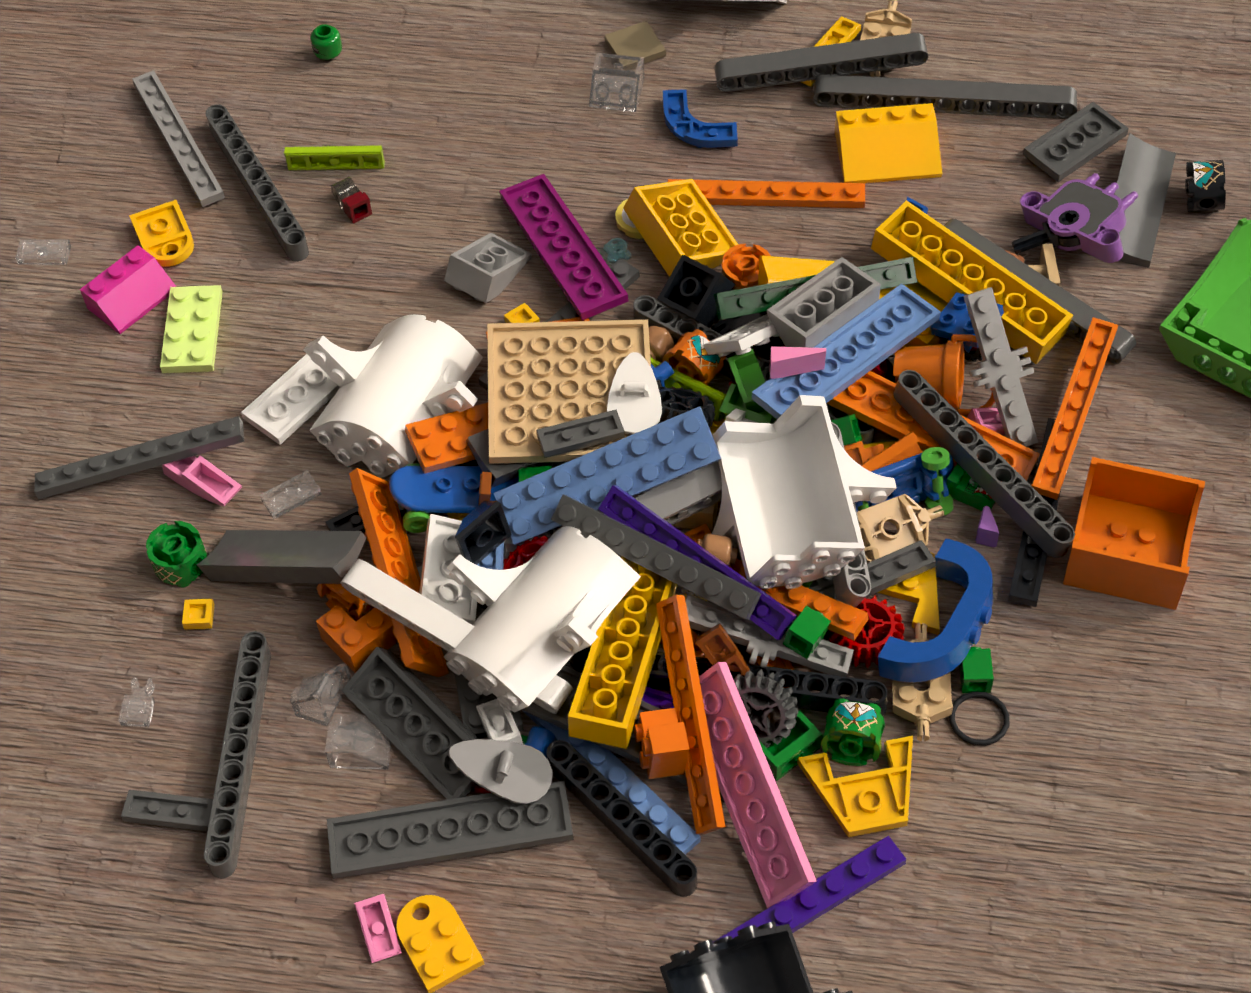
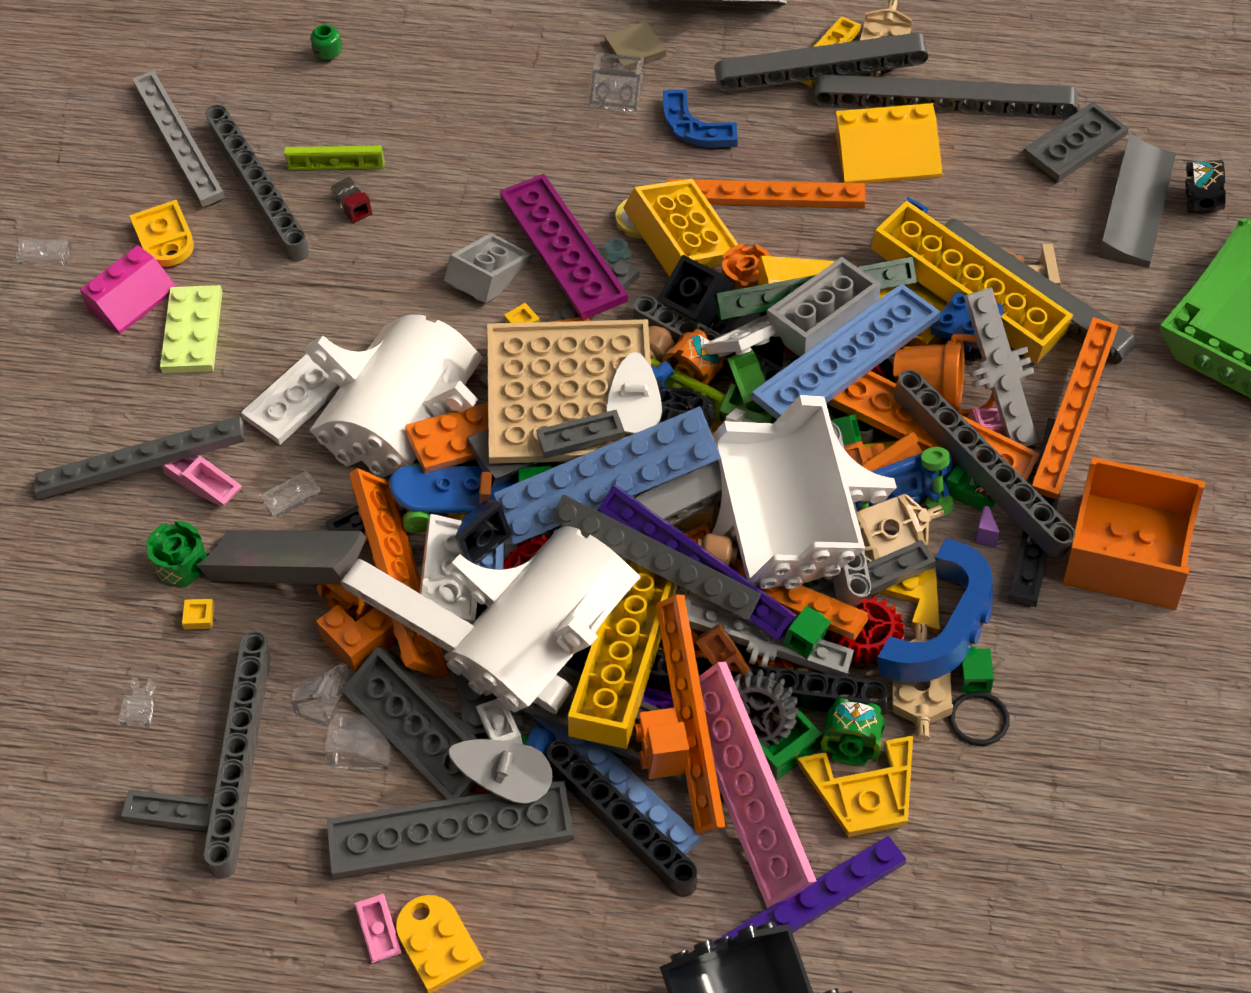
(795, 361): bright pink slope -> none
(1077, 218): piece -> none

